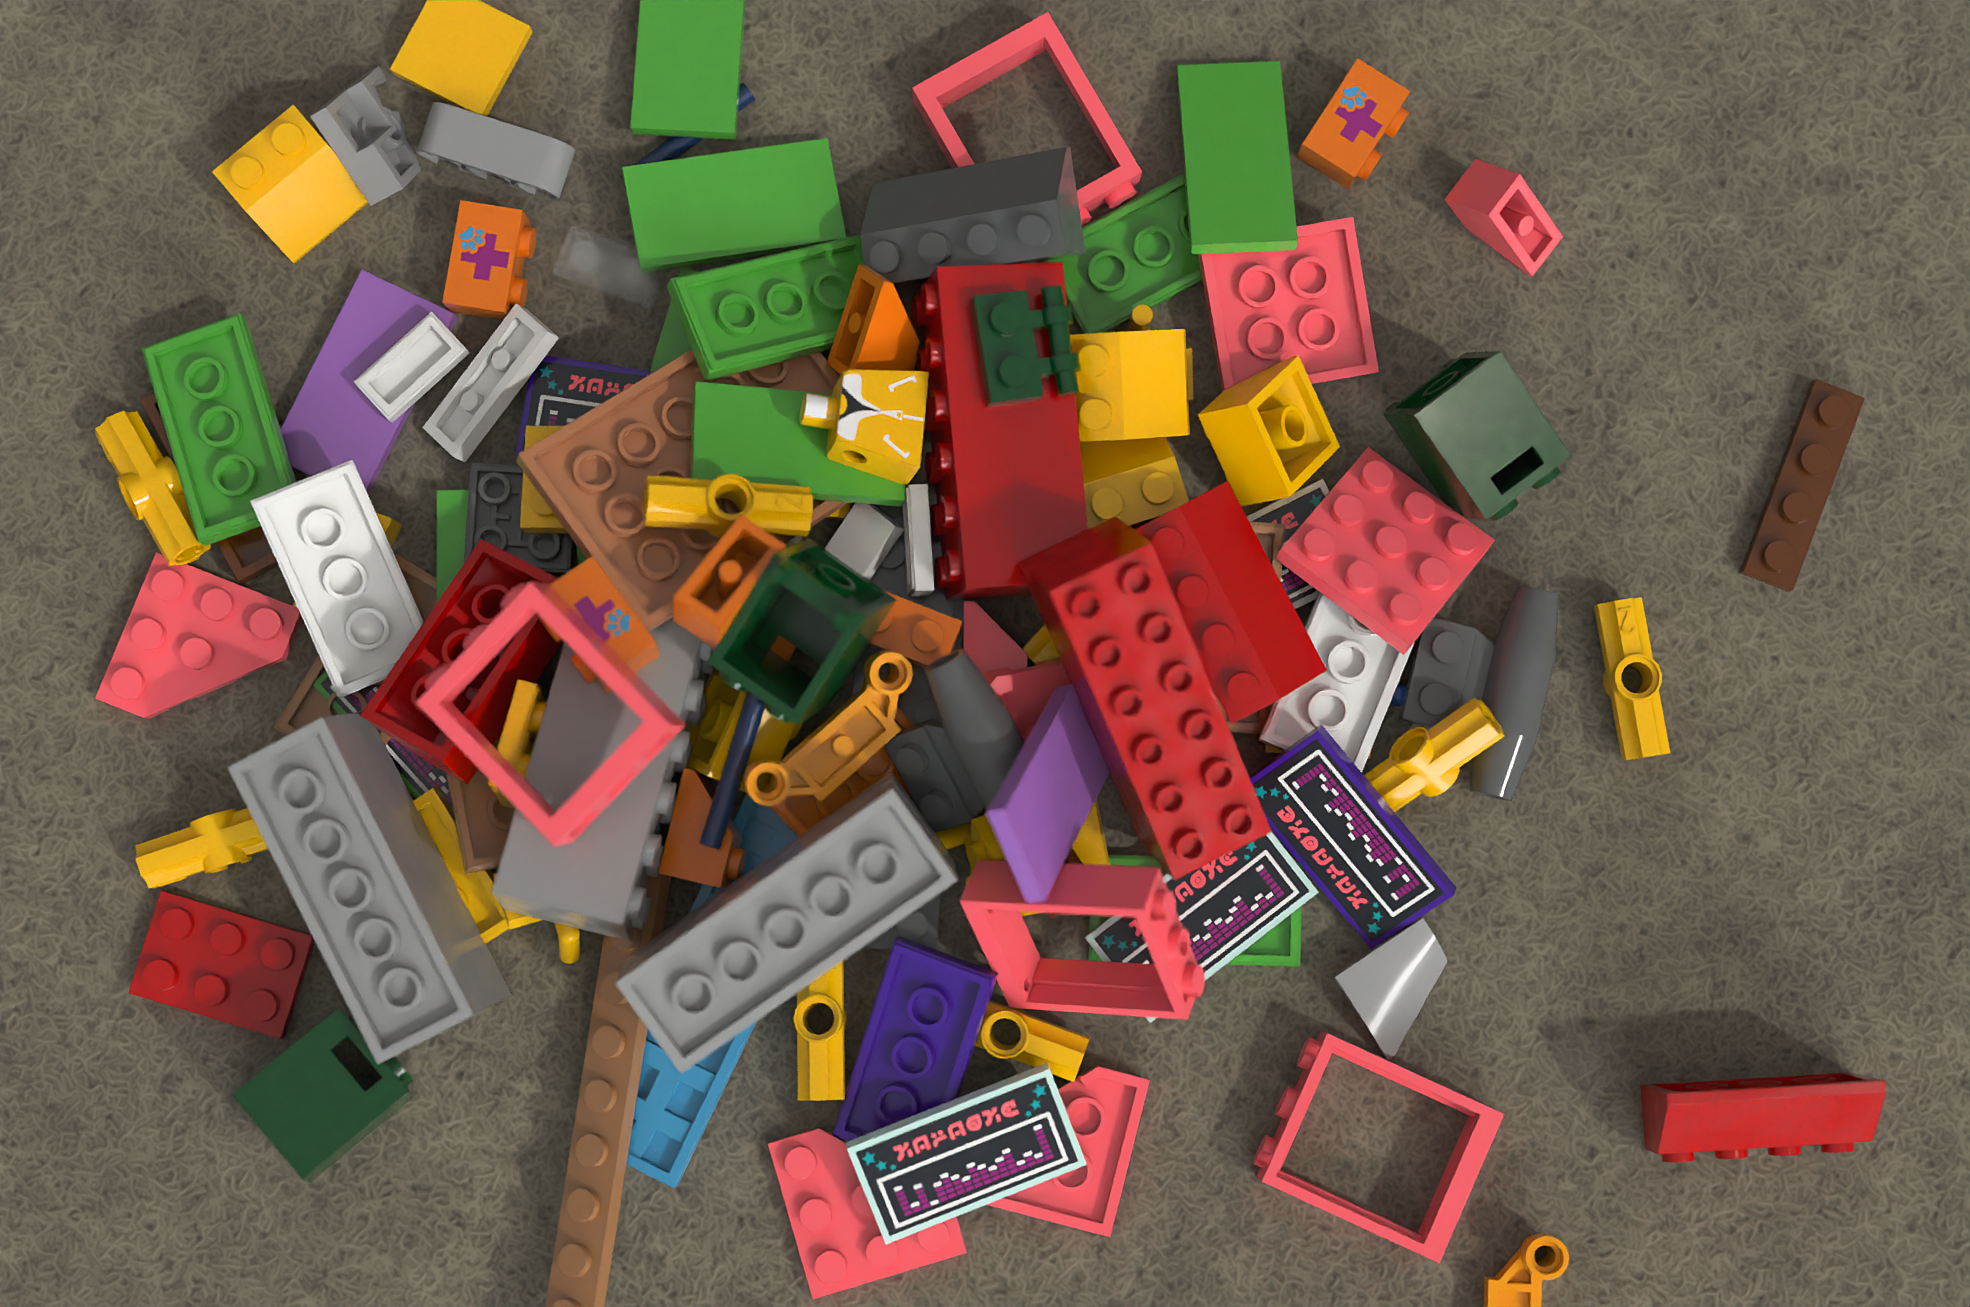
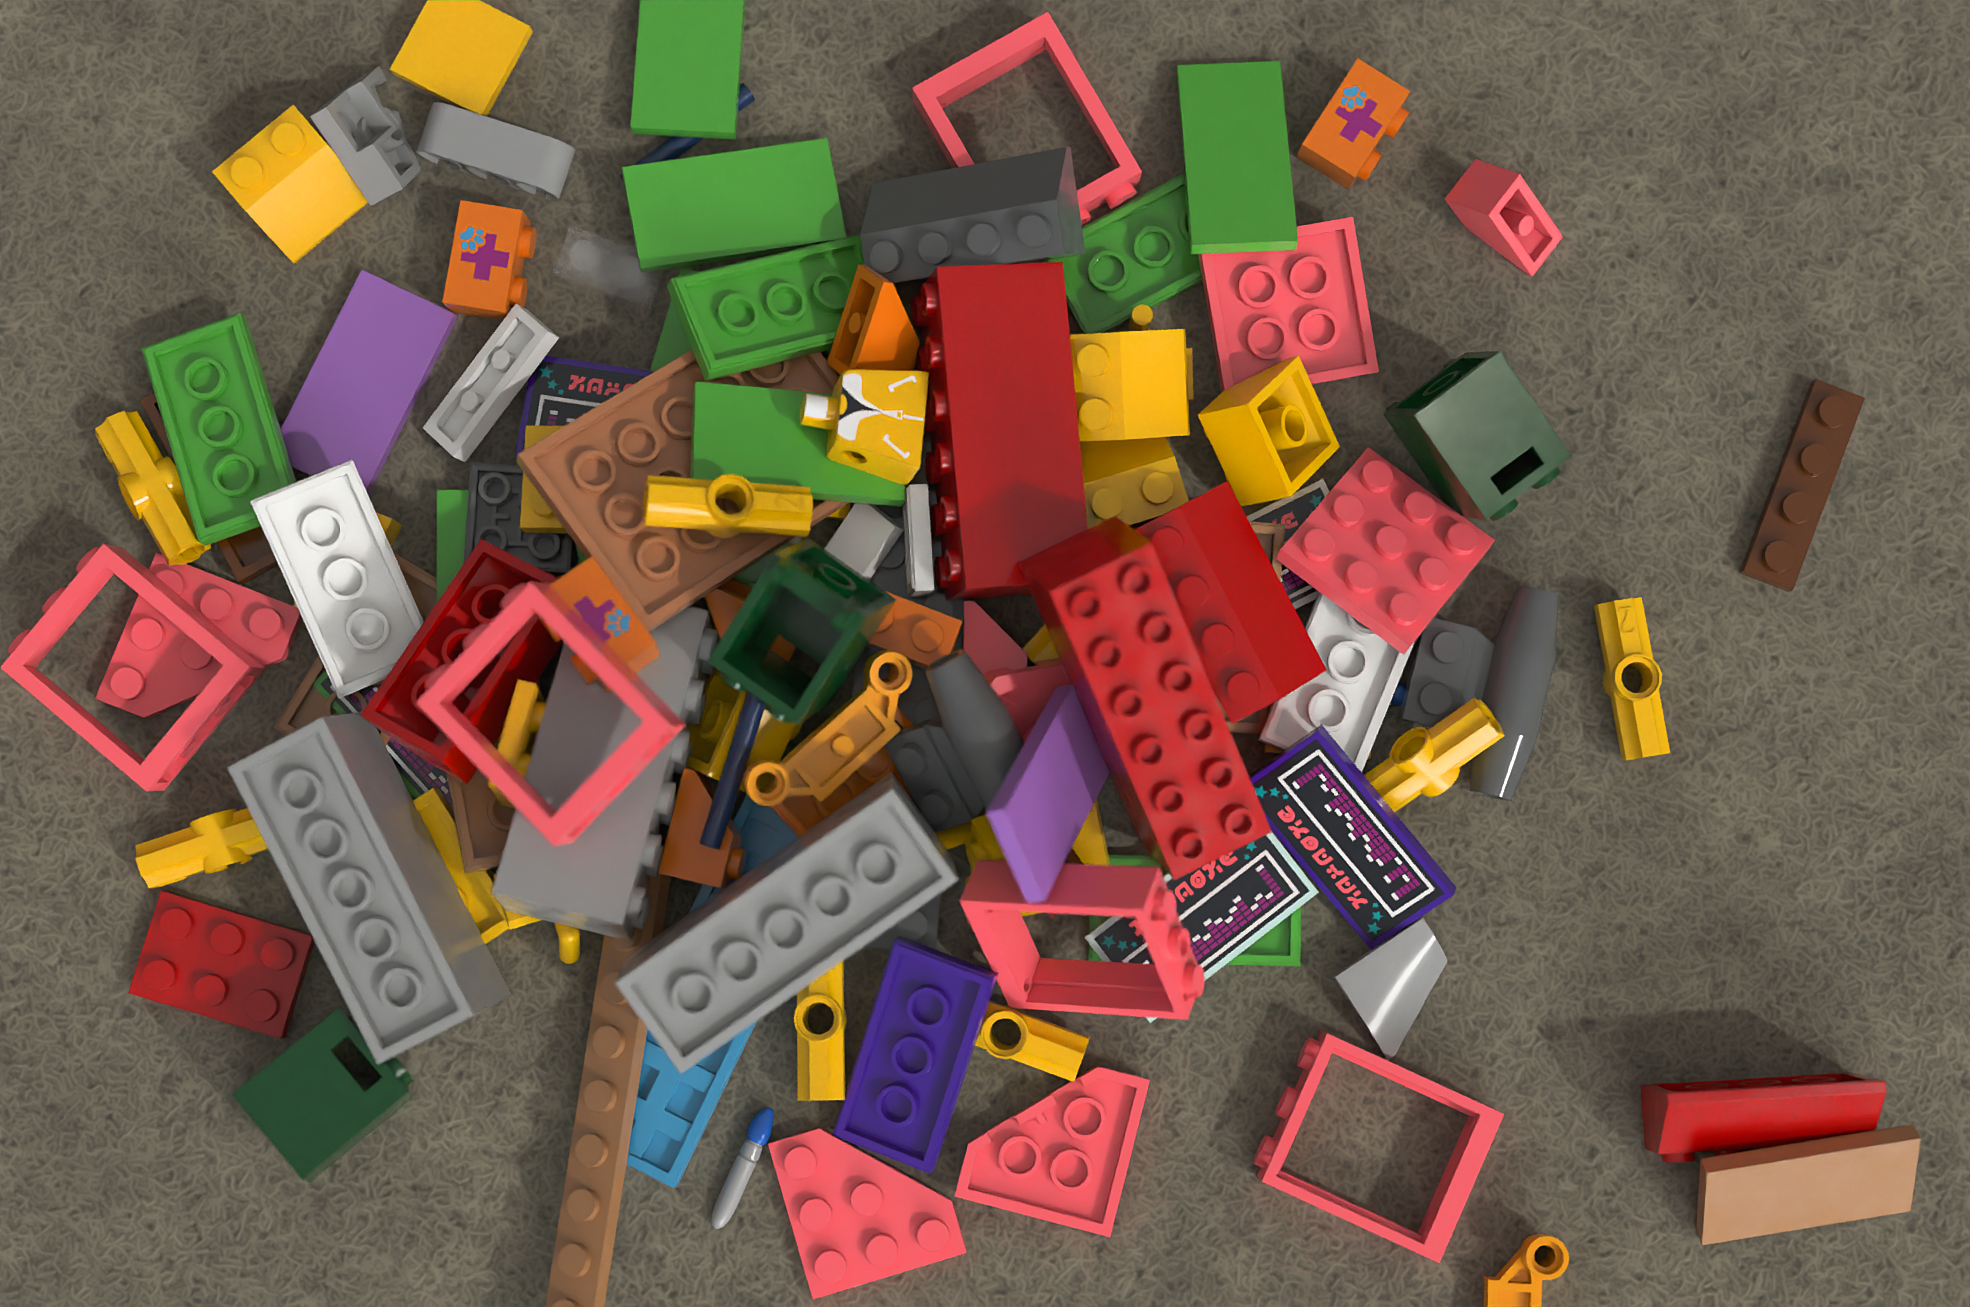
(198, 720): none -> coral window
(411, 367): white tile -> none
(724, 580): orange brick -> none
(758, 1134): none -> light grey piece
(966, 1153): tile -> none
(1008, 345): dark green plate -> none
(1807, 1184): none -> tile

